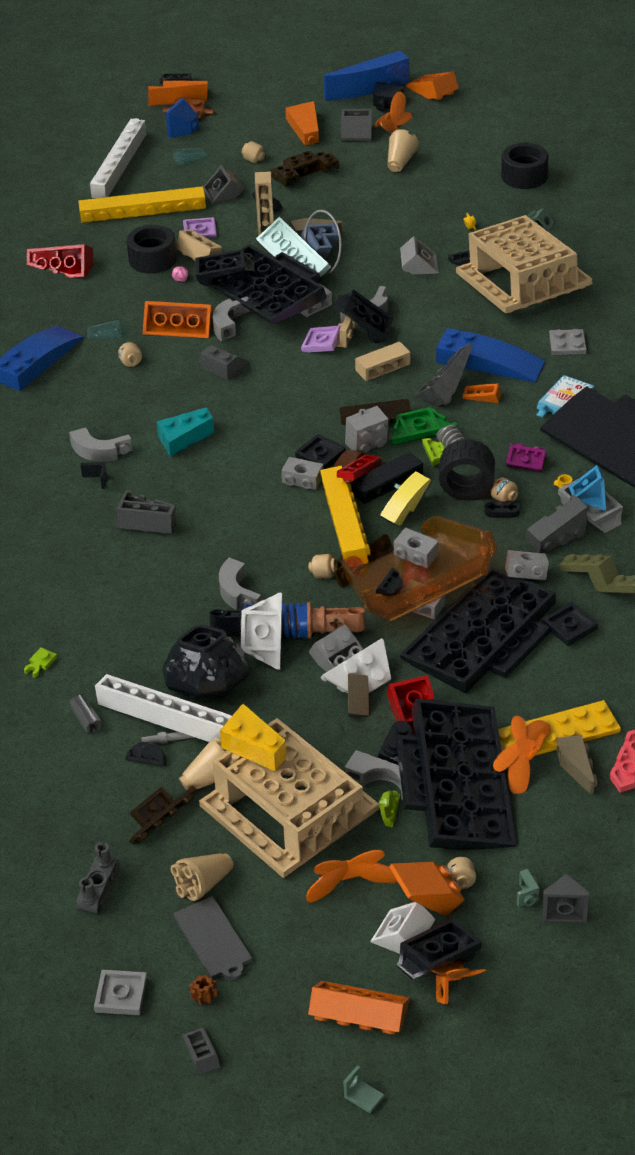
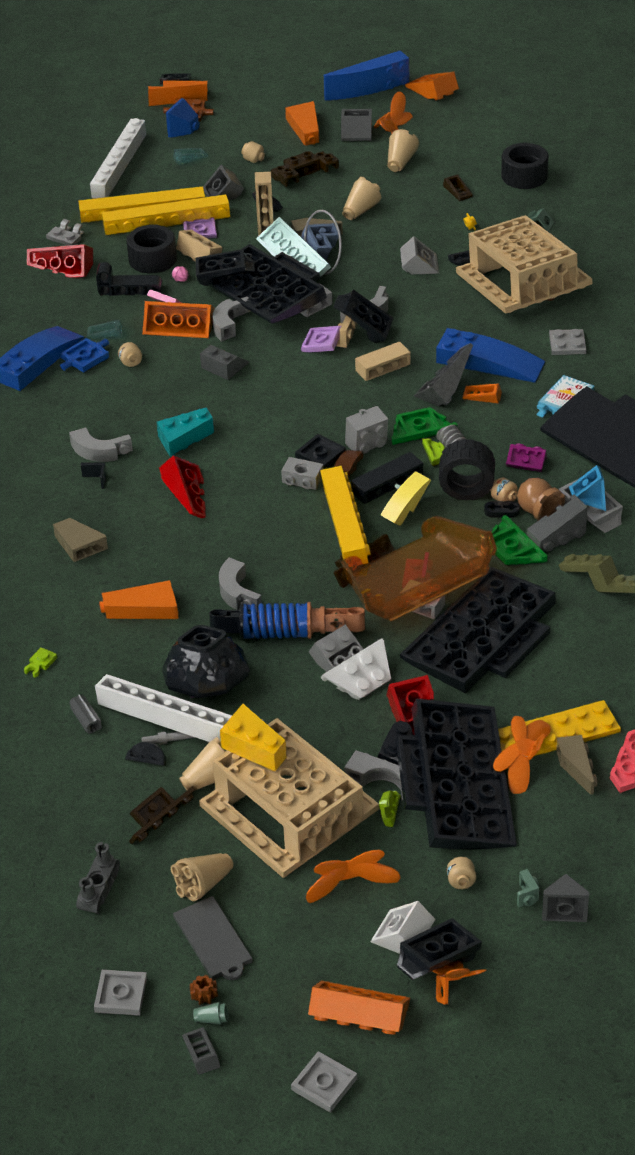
(63, 235): none -> light grey plate
(79, 539): none -> dark tan slope
(84, 355): none -> blue plate
(125, 284): none -> black beam
(141, 602): none -> orange slope
(145, 515): dark grey wedge -> none
(161, 297): none -> bright pink tile
(165, 214): none -> yellow brick
(183, 481): none -> red wedge
(212, 1013): none -> sand green cone
(262, 630): white wing -> none
(323, 566): tan head -> none
(324, 1081): none -> light grey plate
(358, 467): red plate -> none
(358, 695): dark tan slope -> none
(360, 1092): sand green bracket -> none
(361, 198): none -> tan cone
(384, 94): black torso -> none
(389, 408): dark brown bracket -> none
(390, 584): black plate -> none
(416, 547): light grey brick -> none
(429, 885): orange slope -> none
(449, 183): none -> dark brown slope
(514, 545): none -> green wing
(526, 565): light grey brick -> none
(539, 497): none -> medium nougat tile
(563, 480): yellow plate -> none
(570, 623): black plate -> none

